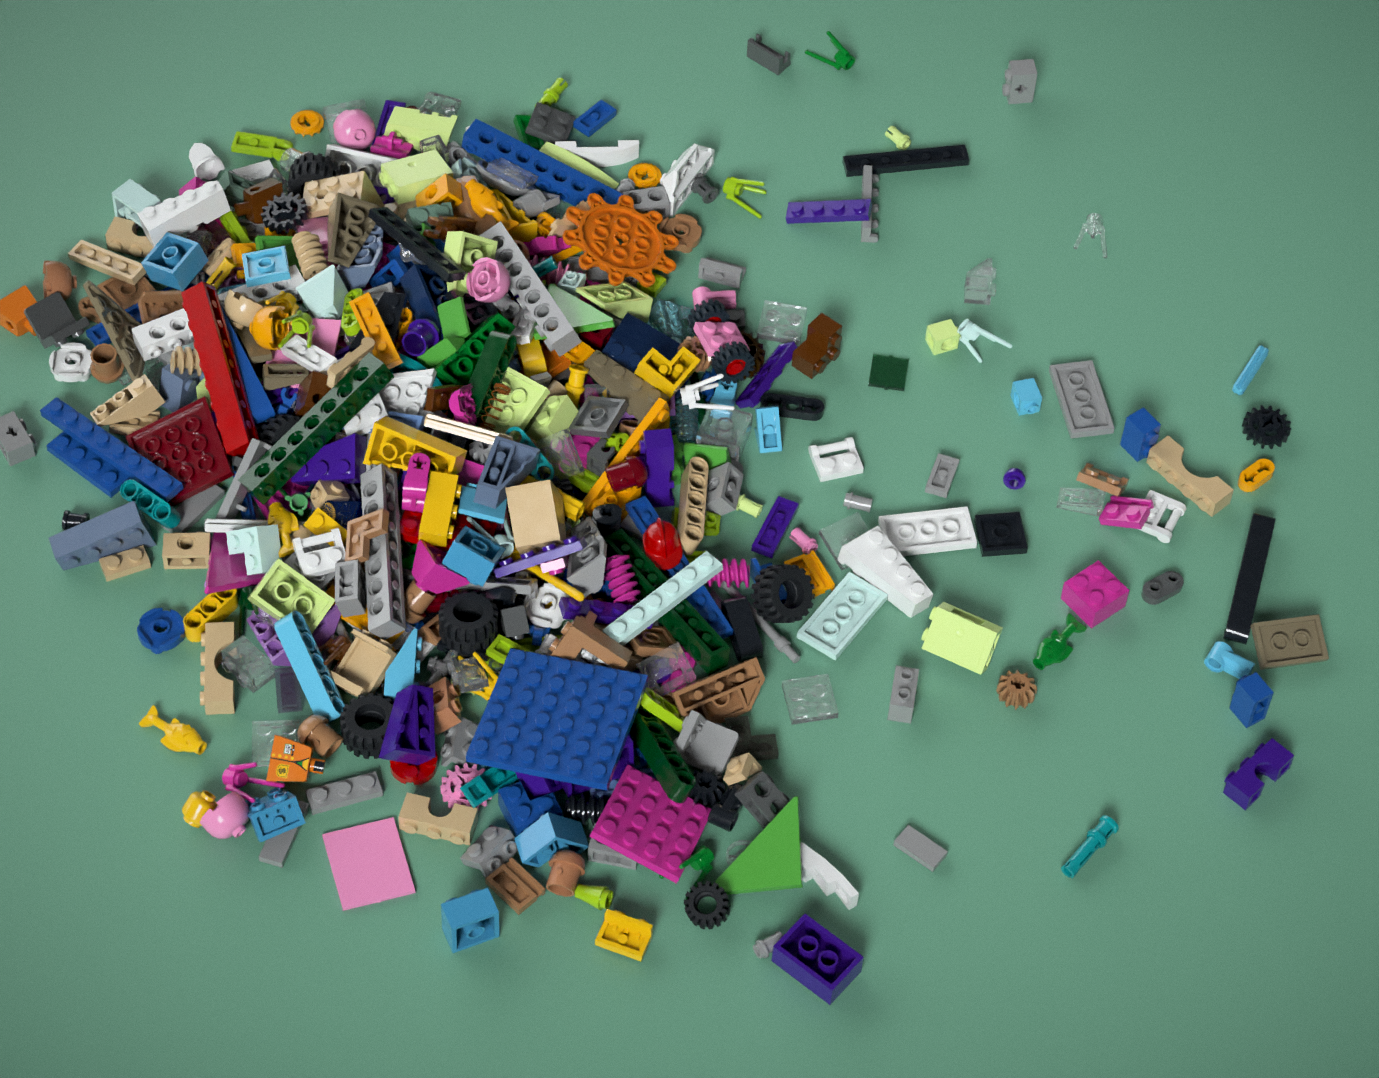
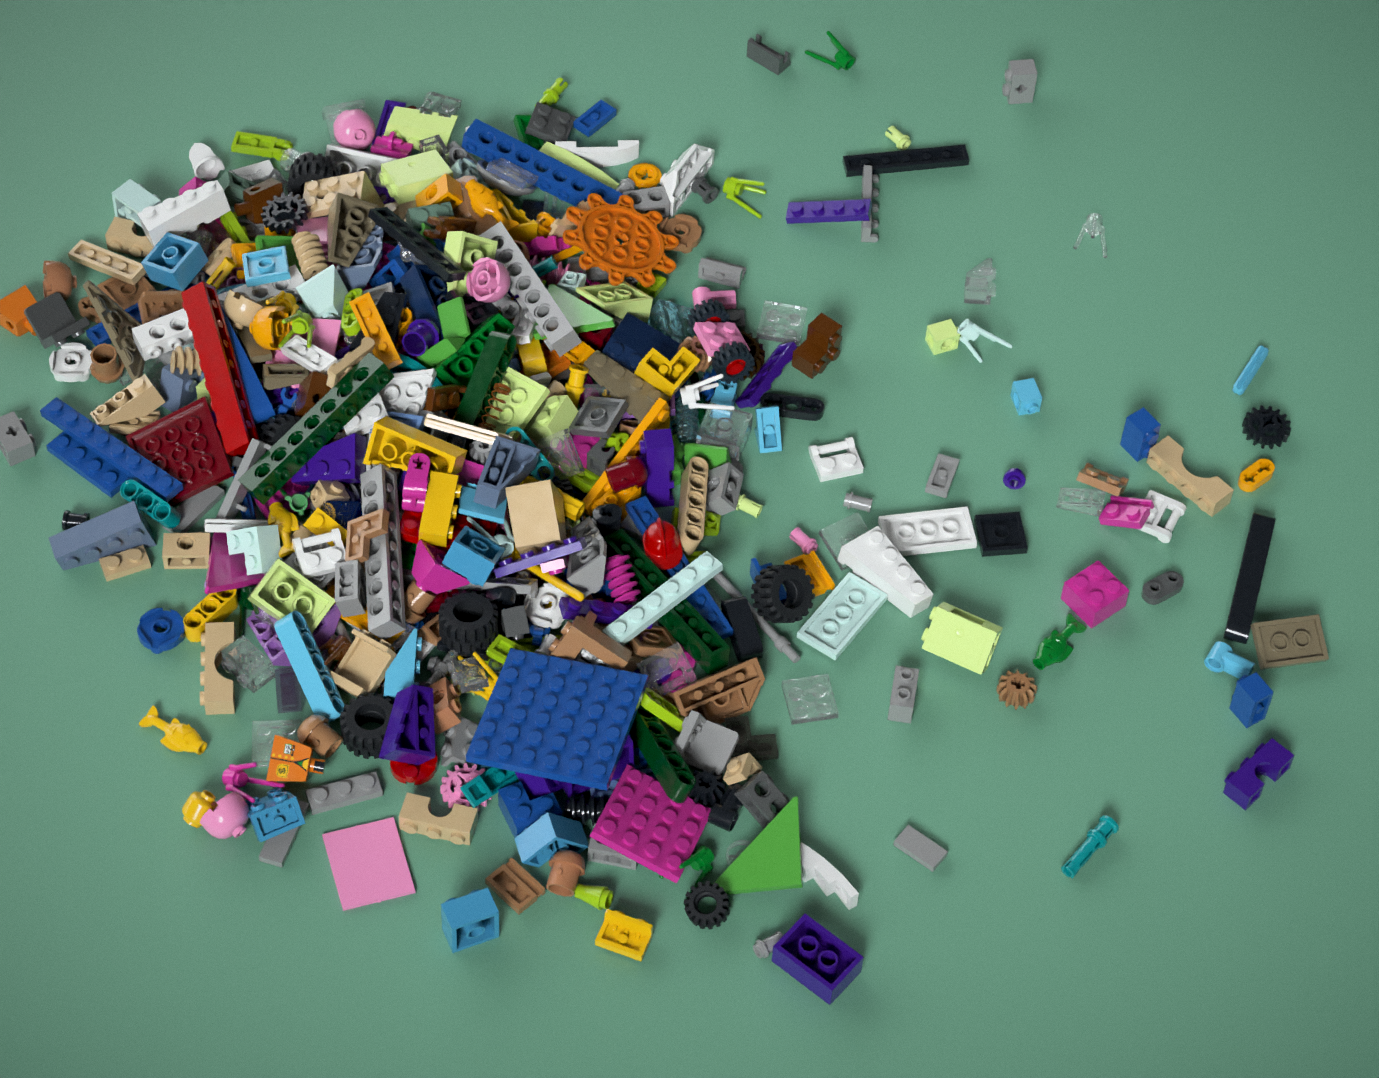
(312, 117): light orange gear -> none
(463, 405): dark pink piece -> none
(490, 850): light grey bracket -> none
(535, 202): light grey piece -> none
(732, 573): dark pink piece -> none
(775, 527): dark purple plate -> none
(888, 372): clear green piece -> none
(1081, 399): light grey plate -> none

